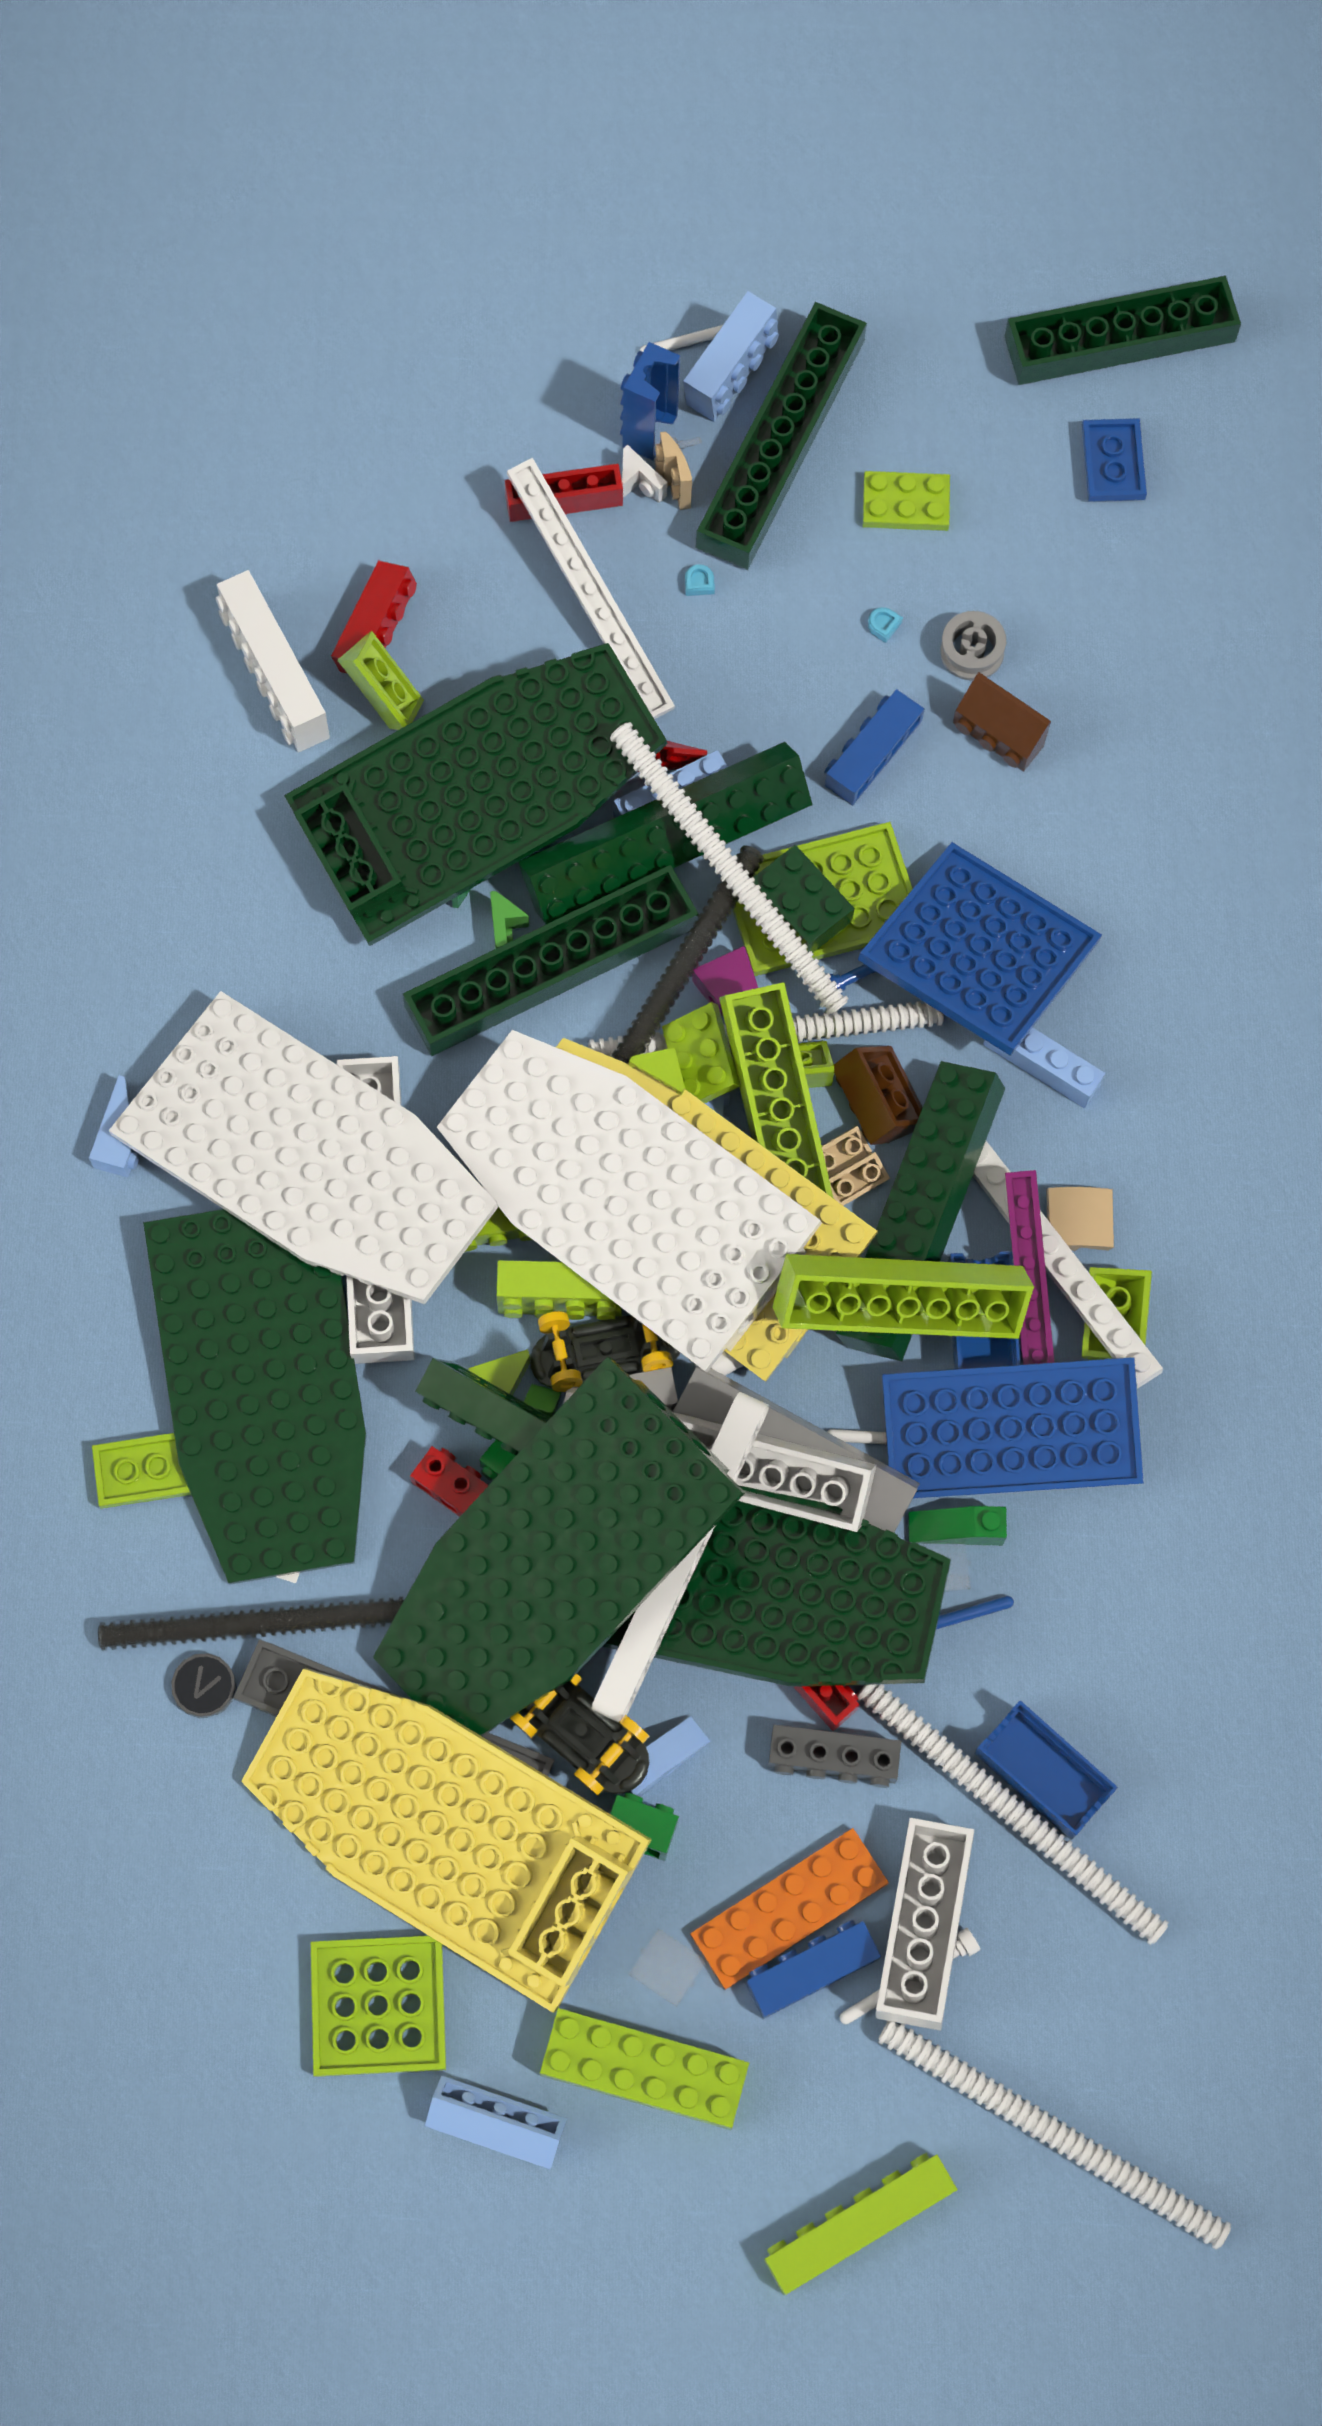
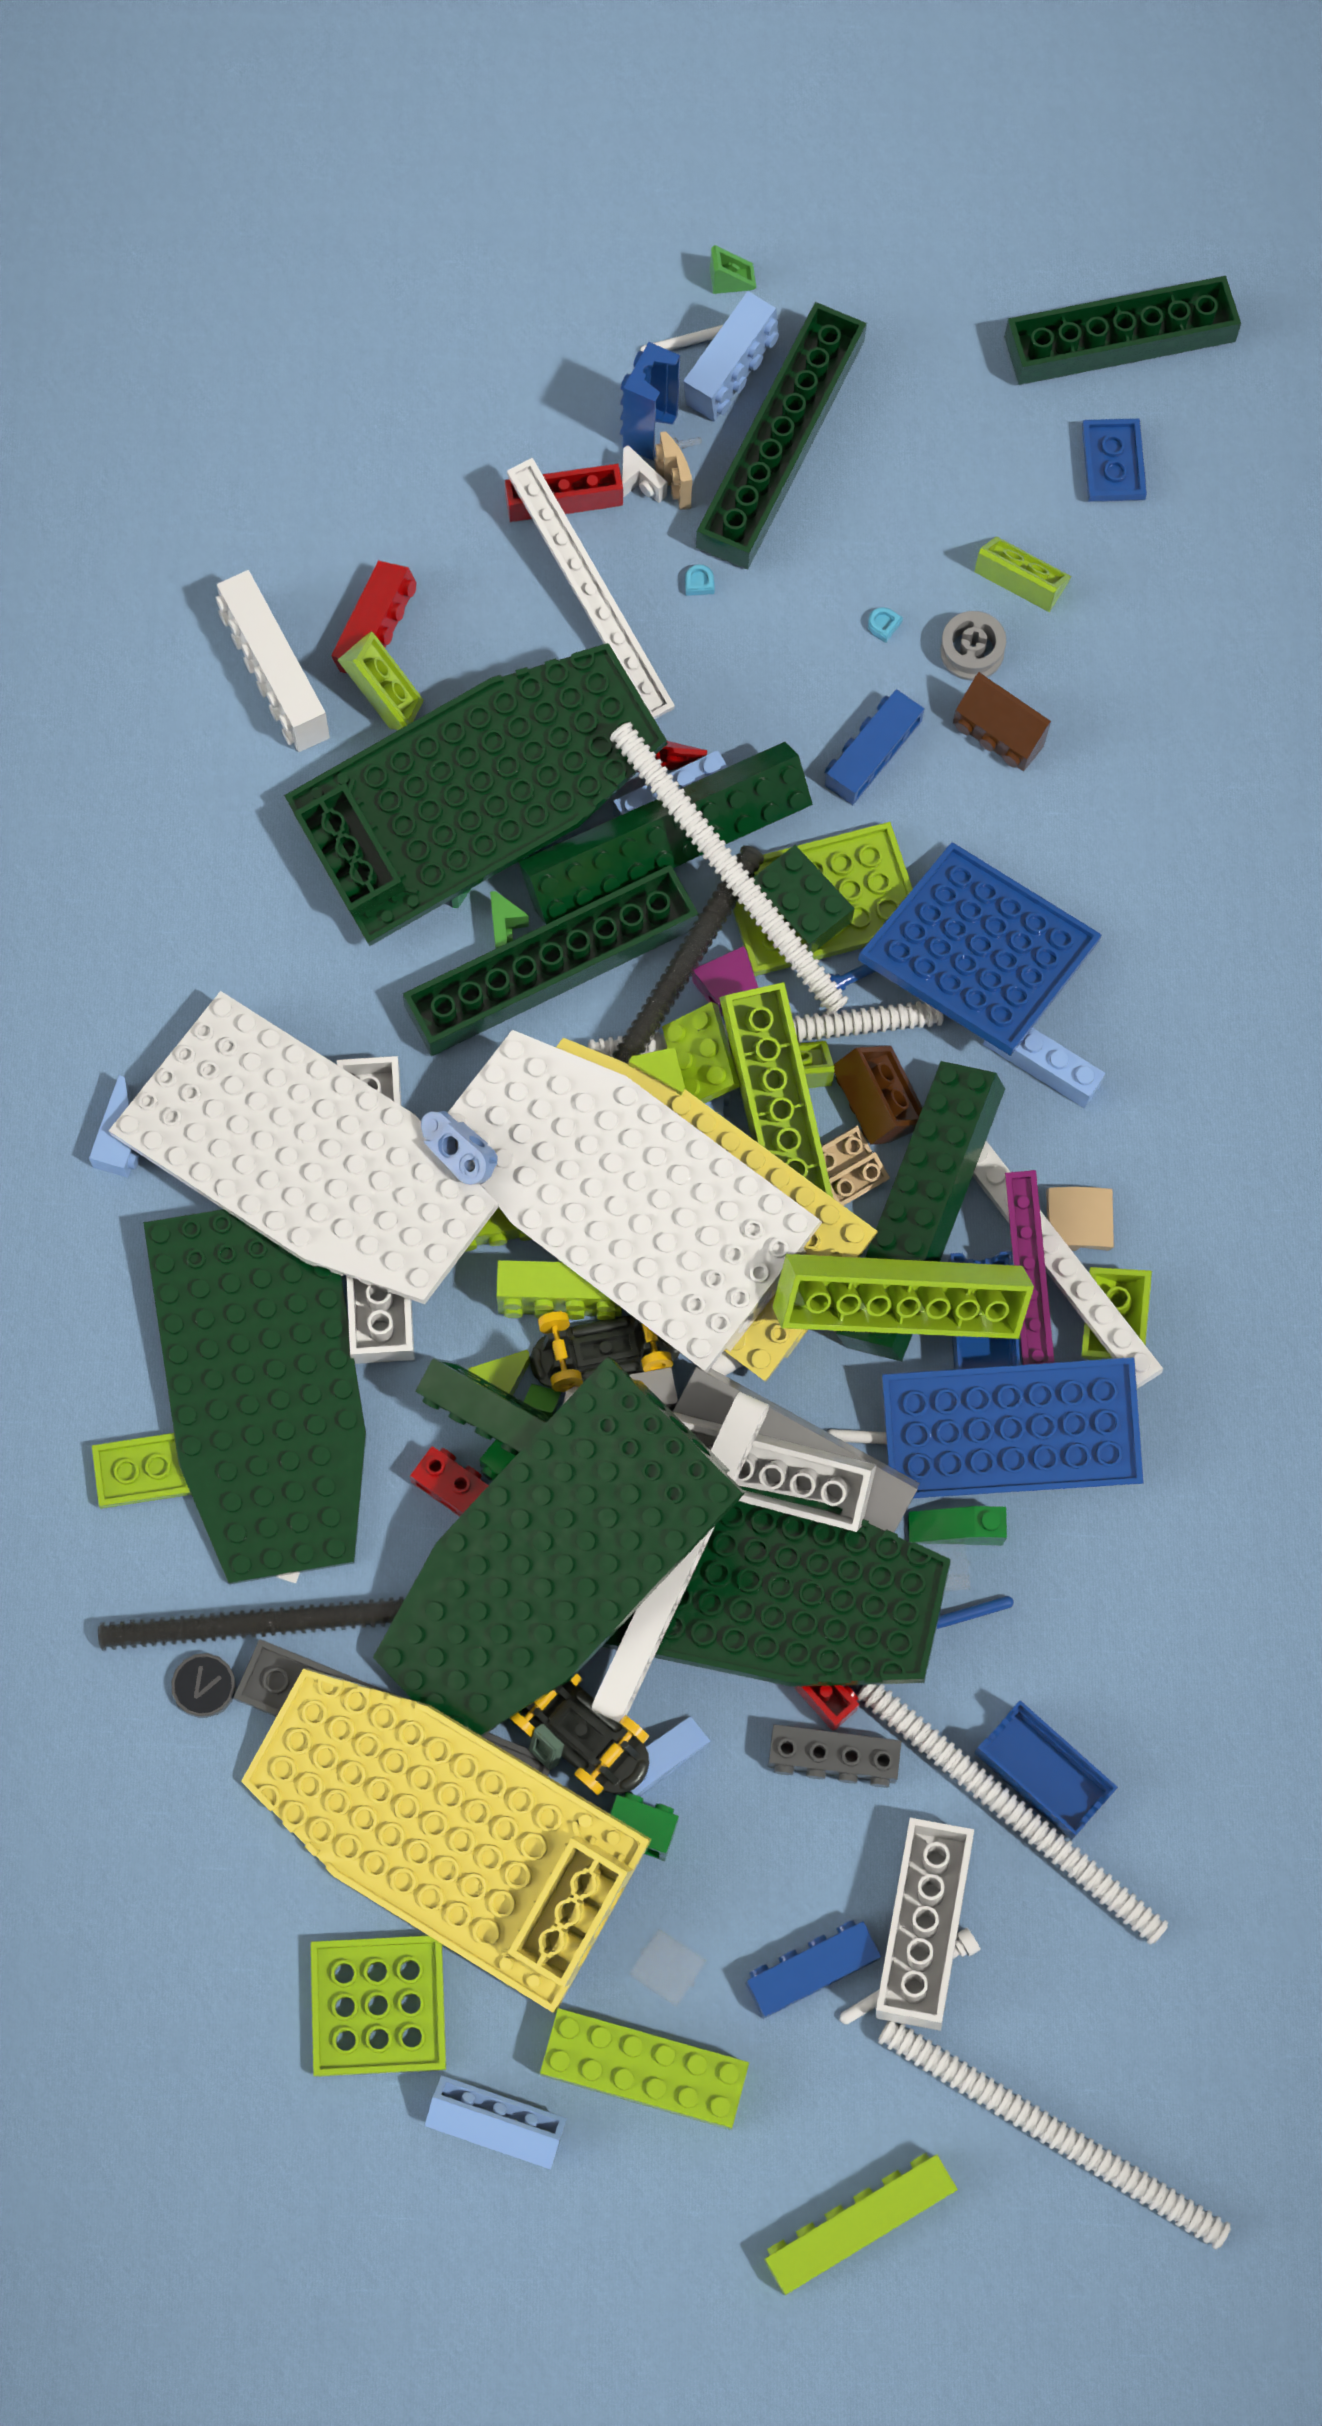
(441, 1134): none -> medium blue piece
(546, 1747): none -> sand green tile
(730, 272): none -> bright green slope
(789, 1908): orange plate -> none
(906, 500): lime plate -> none
(1021, 573): none -> lime slope

